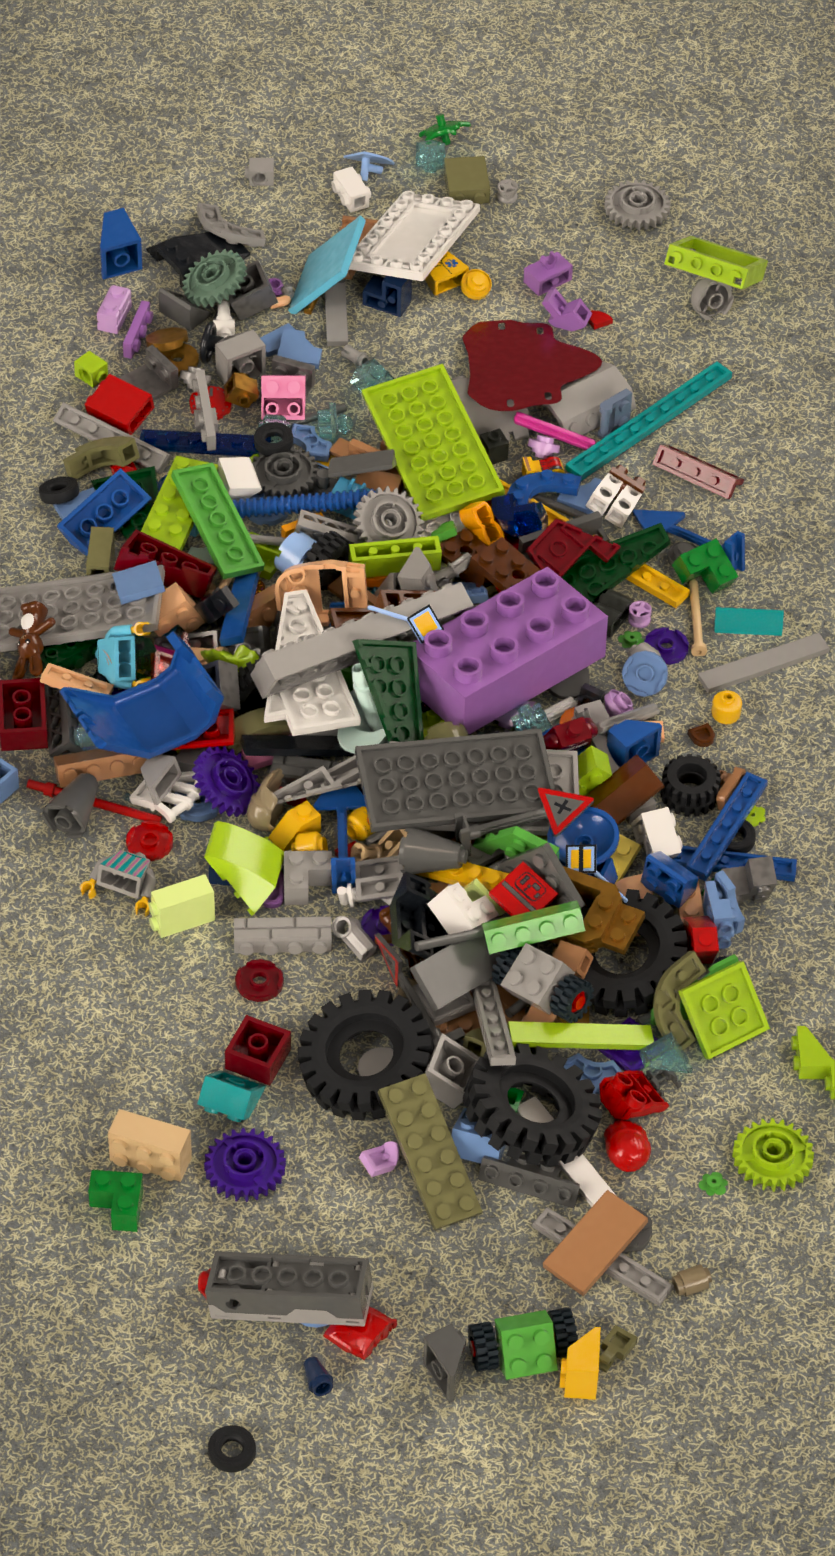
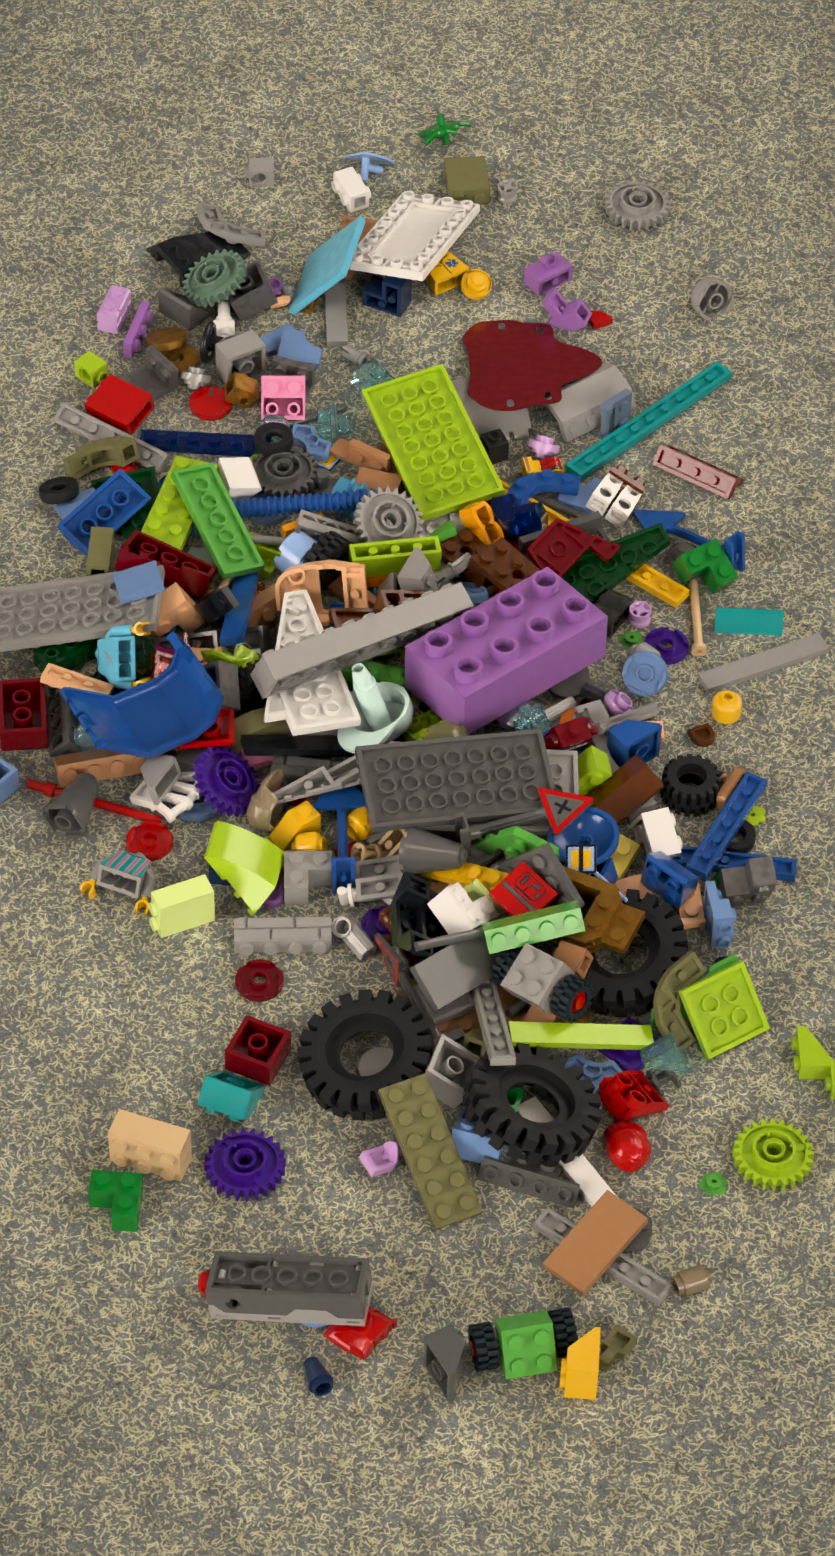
(30, 644): reddish brown animal -> none
(119, 245): blue slope -> none
(204, 417): light grey plate -> none
(227, 1434): black tyre -> none
(362, 463): dark grey slope -> none
(394, 686): dark green wing -> none
(420, 622): piece -> none
(430, 155): clear light blue brick -> none
(553, 431): dark pink axle -> none
(702, 937): red slope -> none
(715, 262): lime window -> none
(728, 891): medium blue tile -> none

